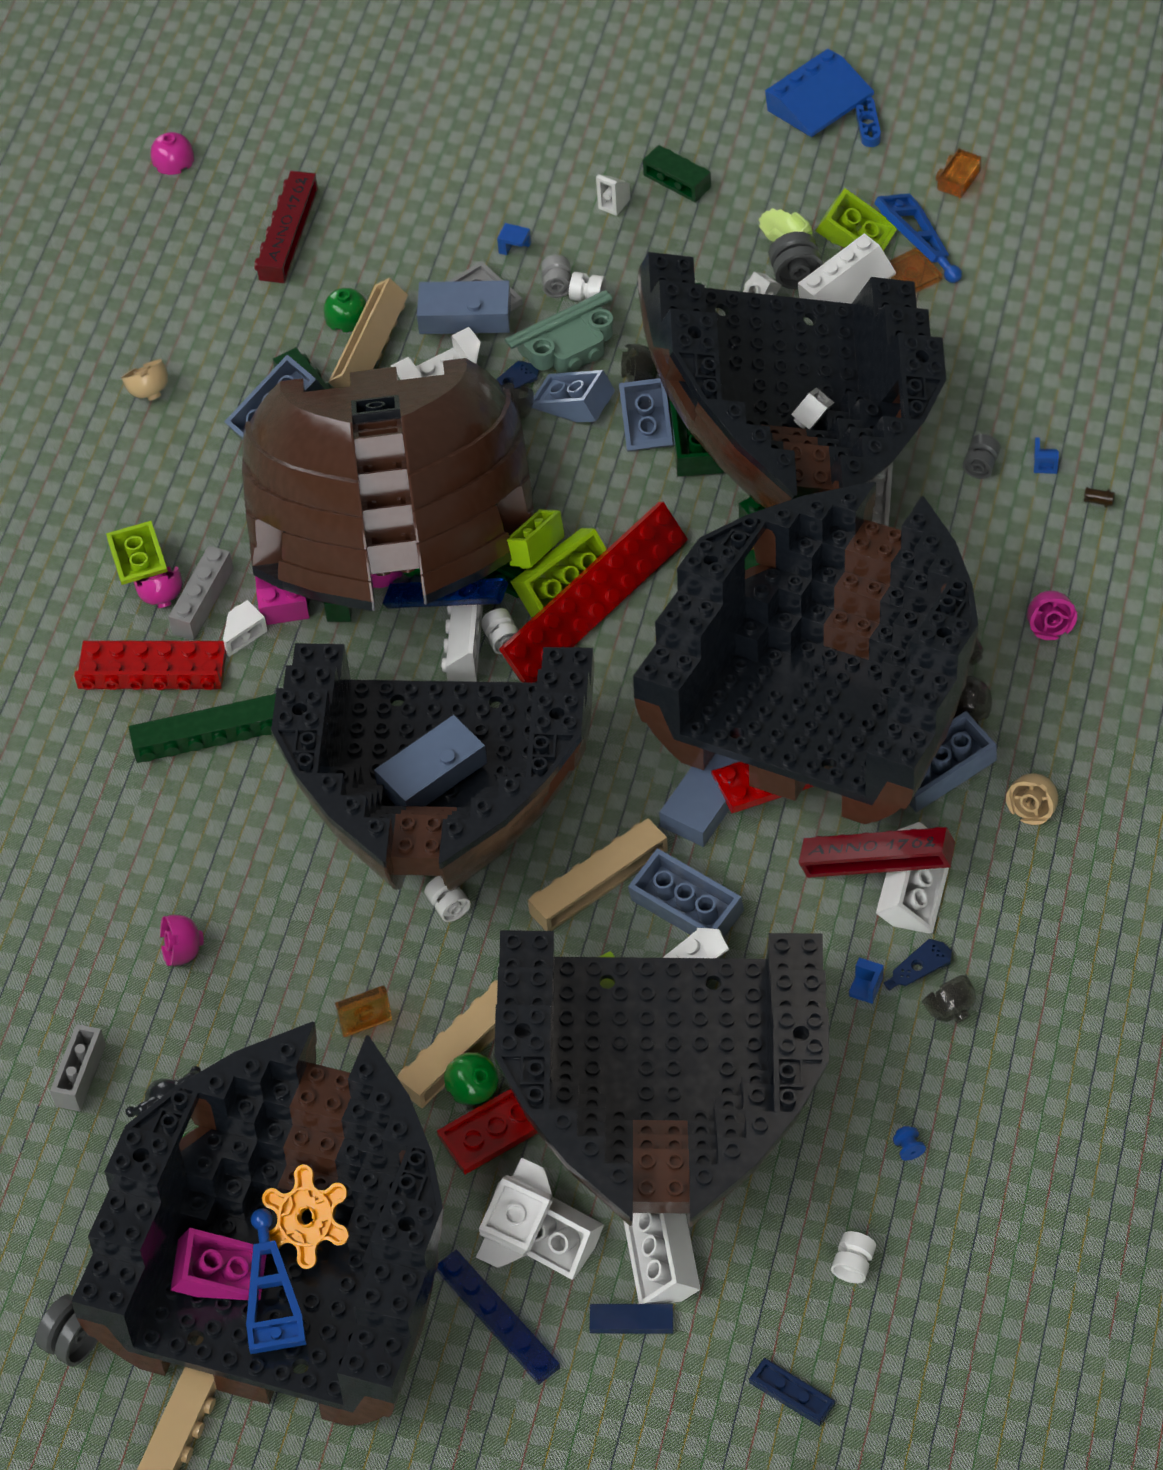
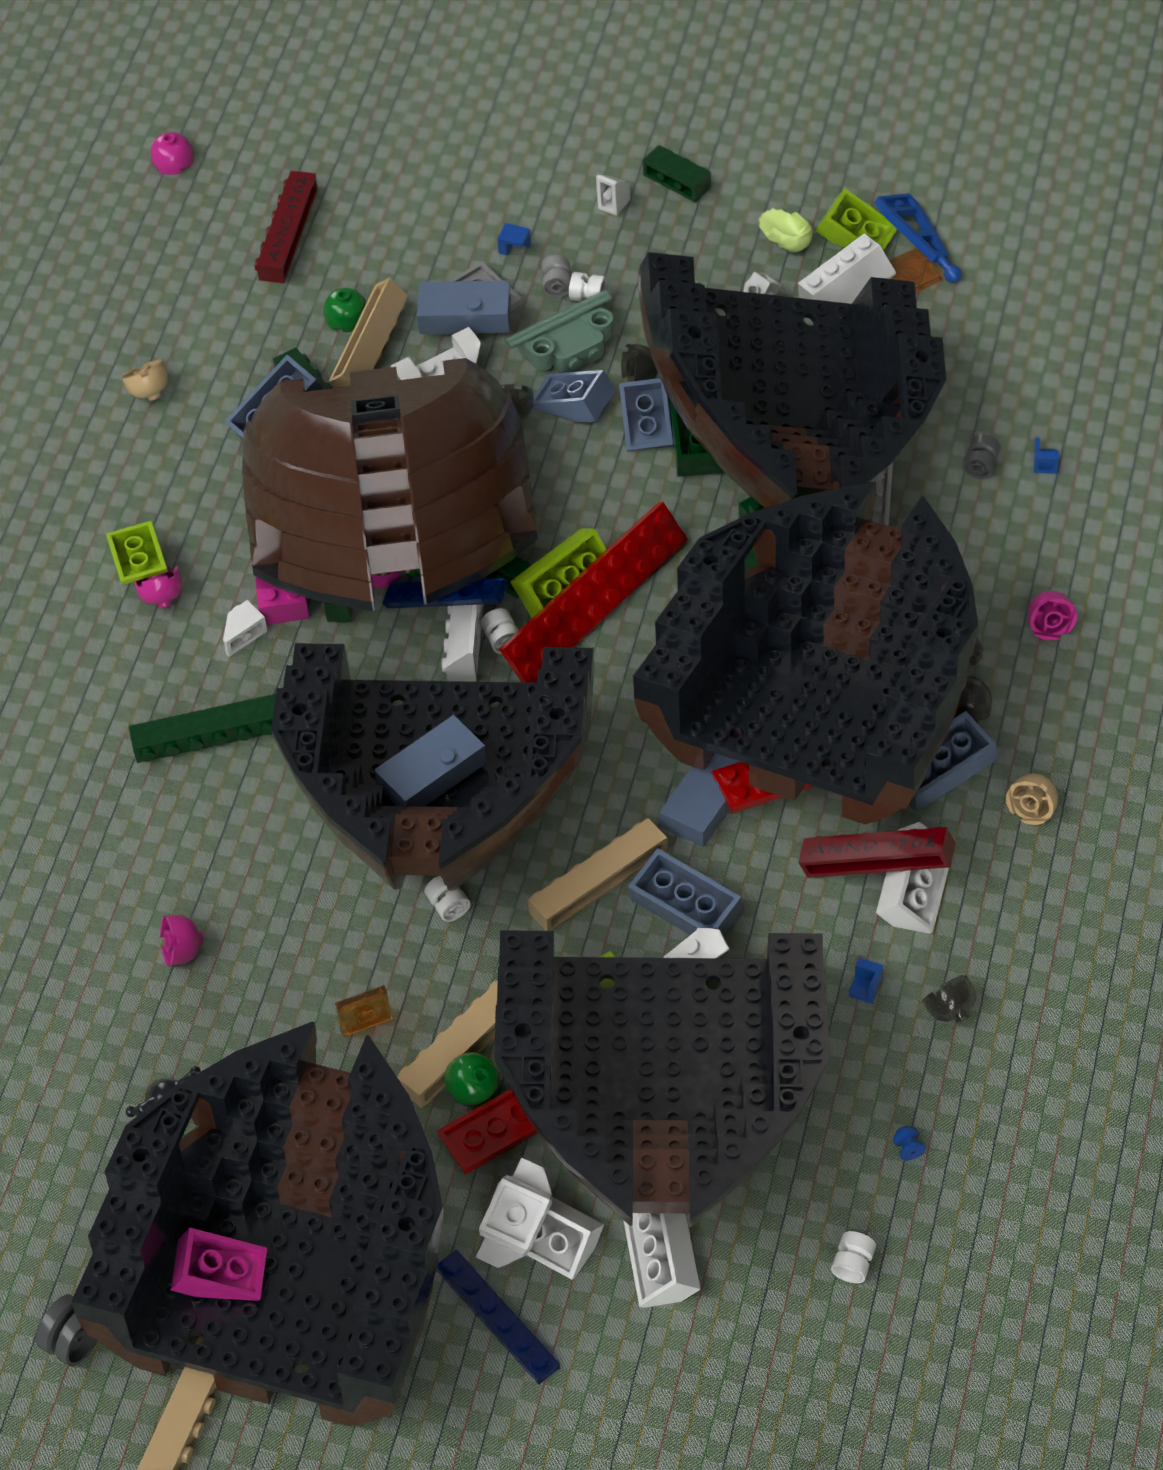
(78, 1067): light grey brick -> none
(151, 665): red bracket -> none
(201, 593): light grey brick -> none
(279, 1332): blue plate -> none
(289, 1213): light orange plate -> none
(519, 374): dark blue piece -> none
(535, 538): lime brick -> none
(631, 1318): dark blue tile -> none
(792, 1392): dark blue tile -> none
(794, 258): dark grey wheel -> none
(812, 409): white slope -> none
(817, 93): blue slope -> none
(871, 127): blue beam -> none
(929, 955): dark blue piece -> none
(958, 173): clear orange brick -> none
(1099, 496): dark brown pin -> none

